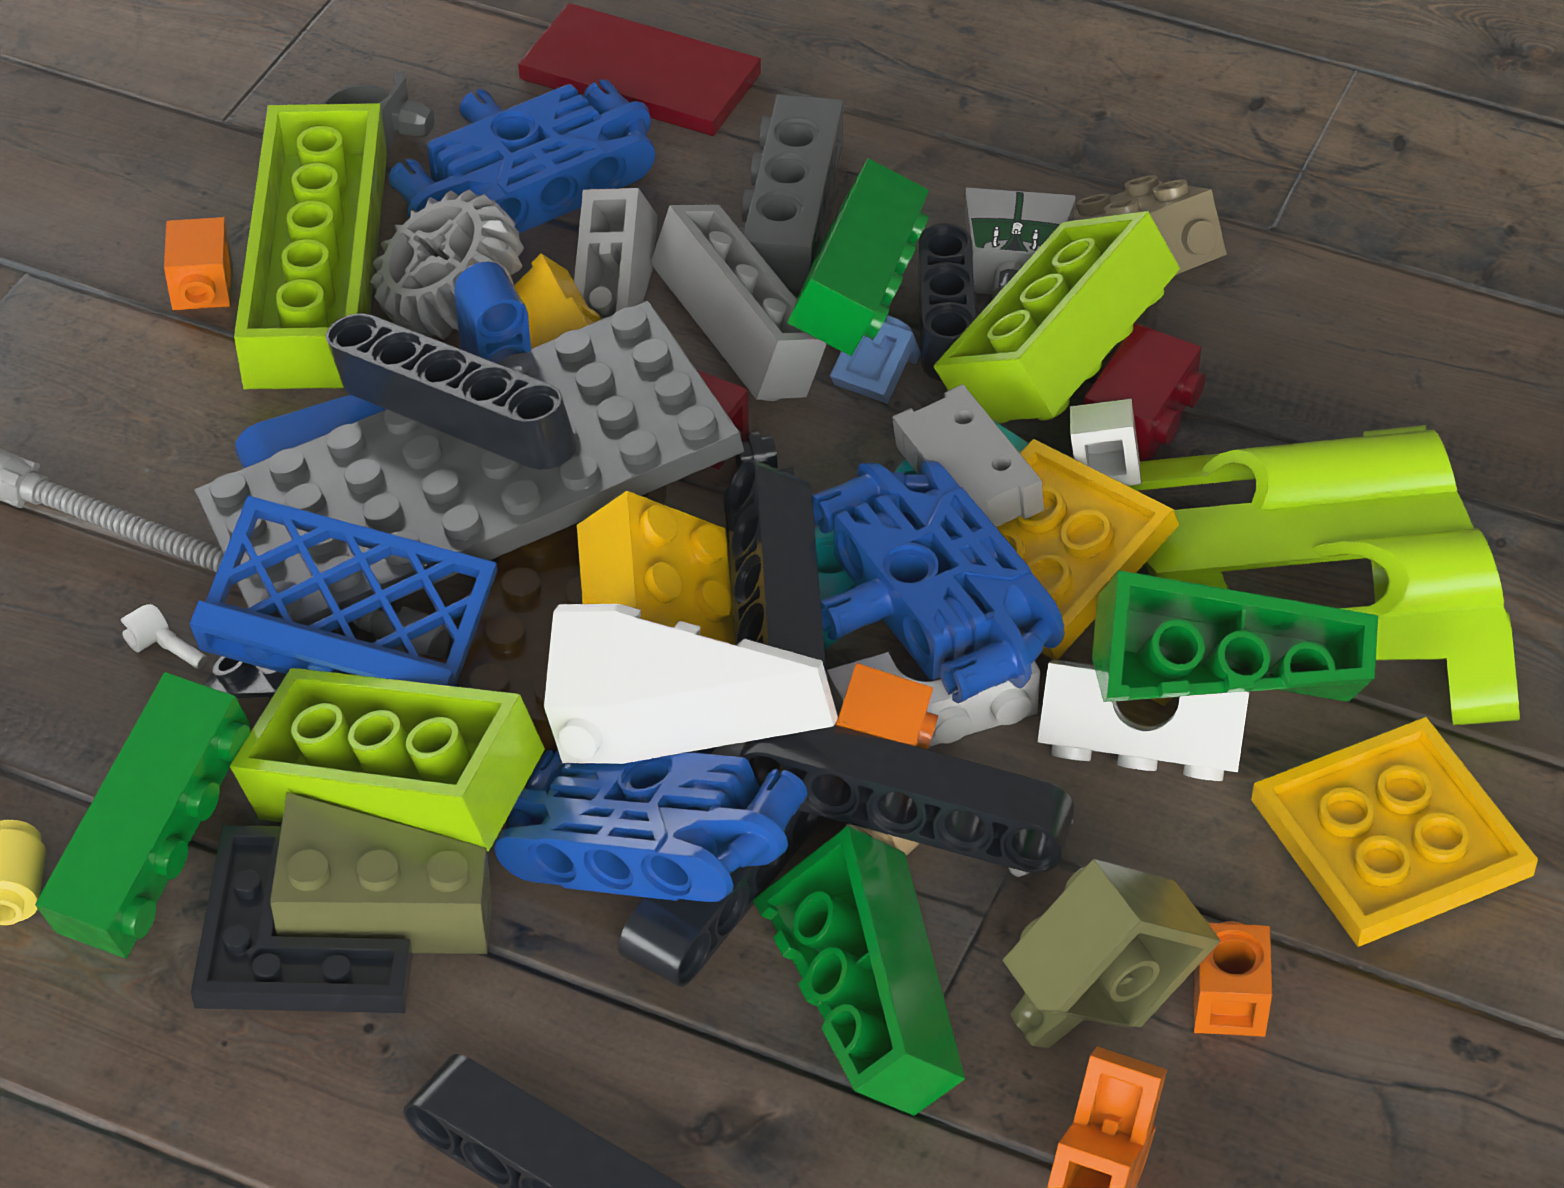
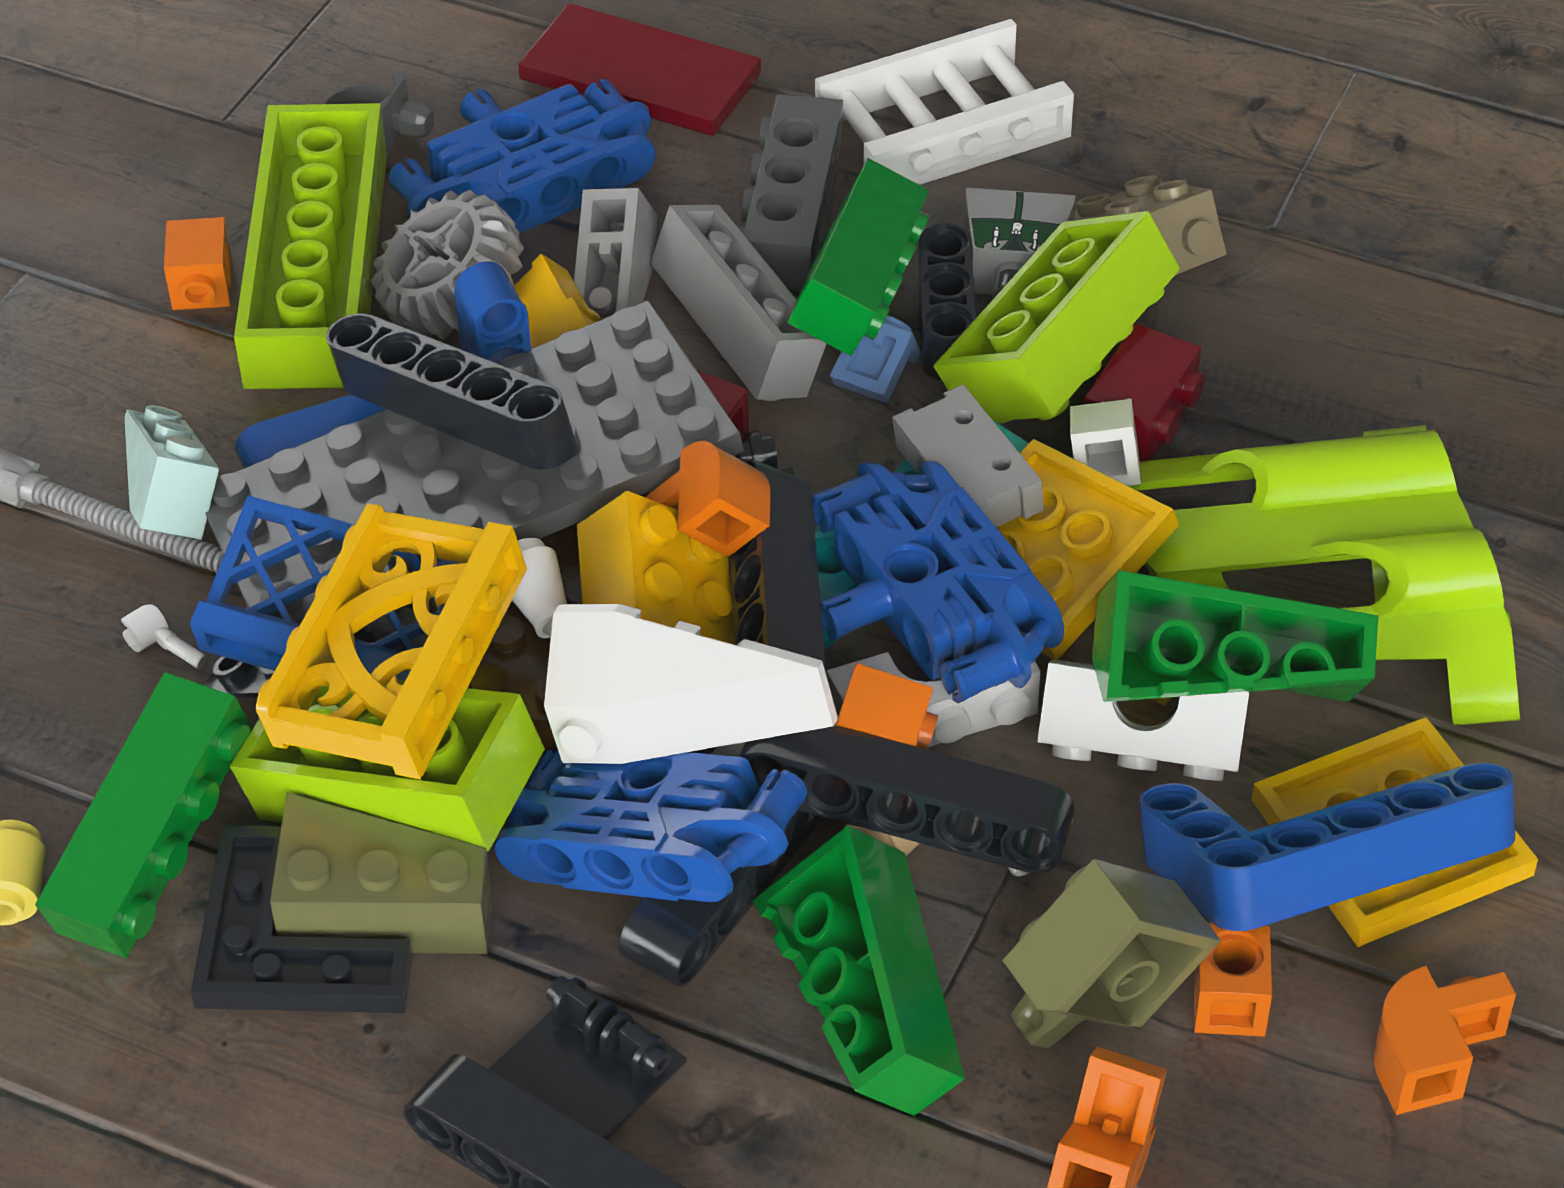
(167, 473): none -> light aqua slope
(359, 593): none -> yellow fence
(541, 586): none -> white cone
(589, 1059): none -> black hinge
(716, 498): none -> orange brick
(961, 140): none -> white fence
(1328, 854): none -> blue beam
(1426, 1033): none -> orange brick

